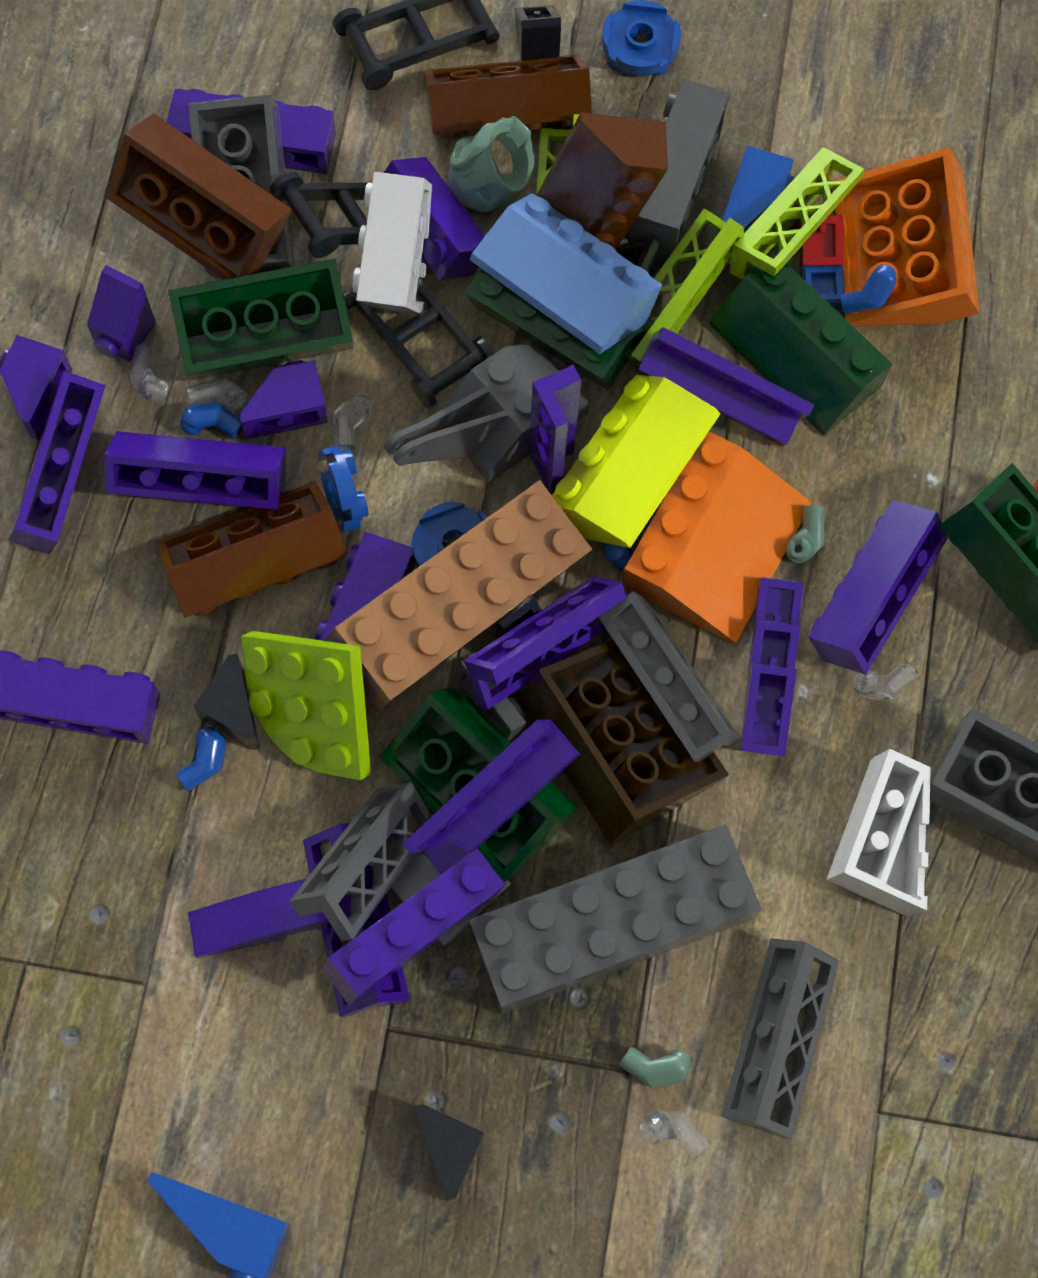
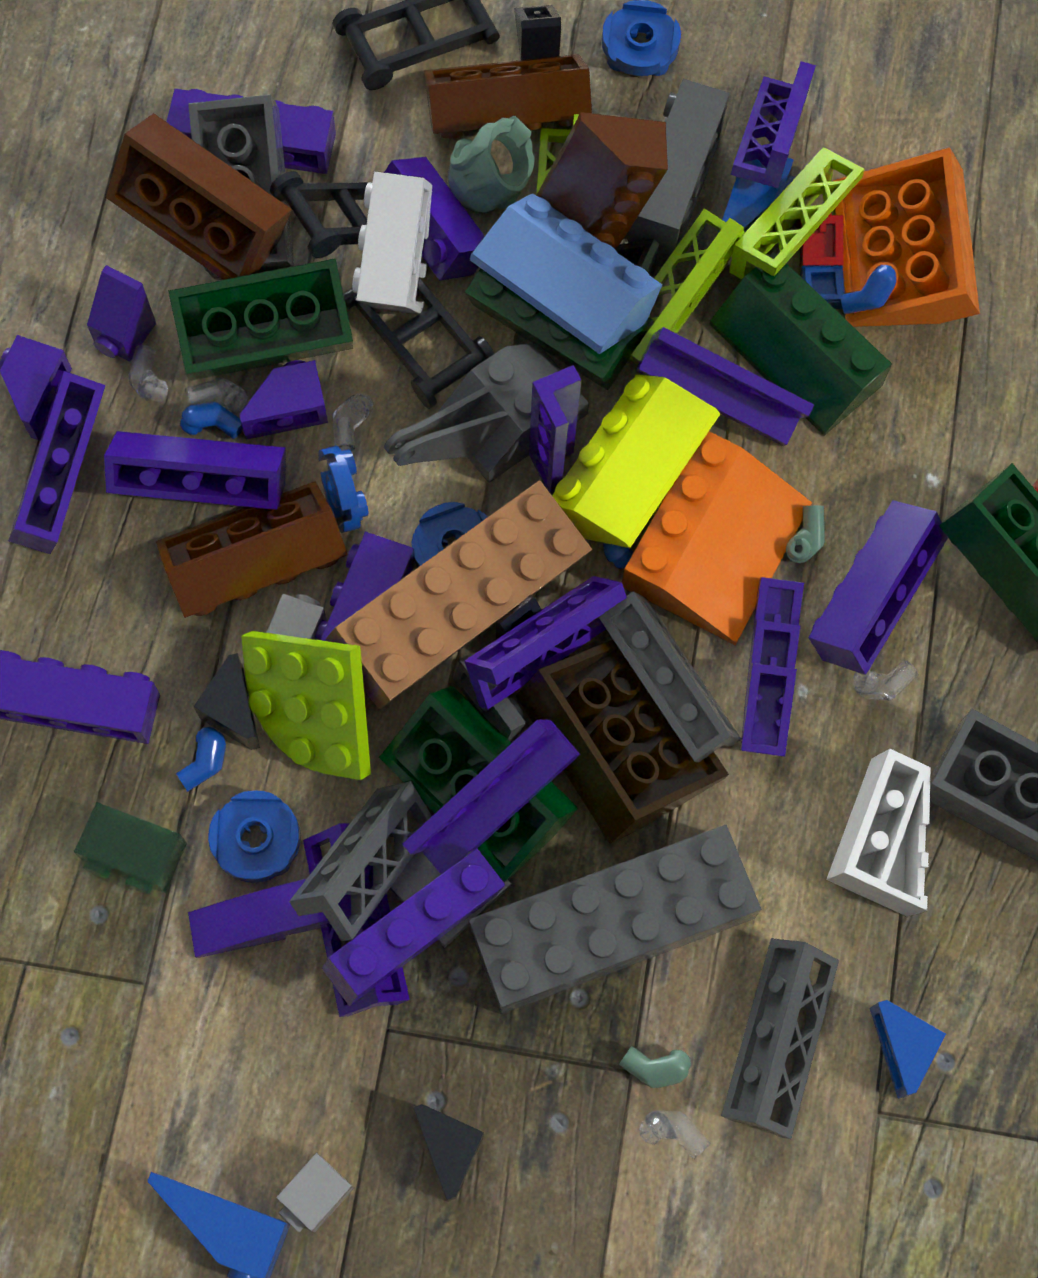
(129, 849): none -> clear green brick
(237, 856): none -> blue plate
(297, 617): none -> light grey brick
(313, 1194): none -> light grey brick
(779, 133): none -> dark purple fence
(906, 1044): none -> blue slope

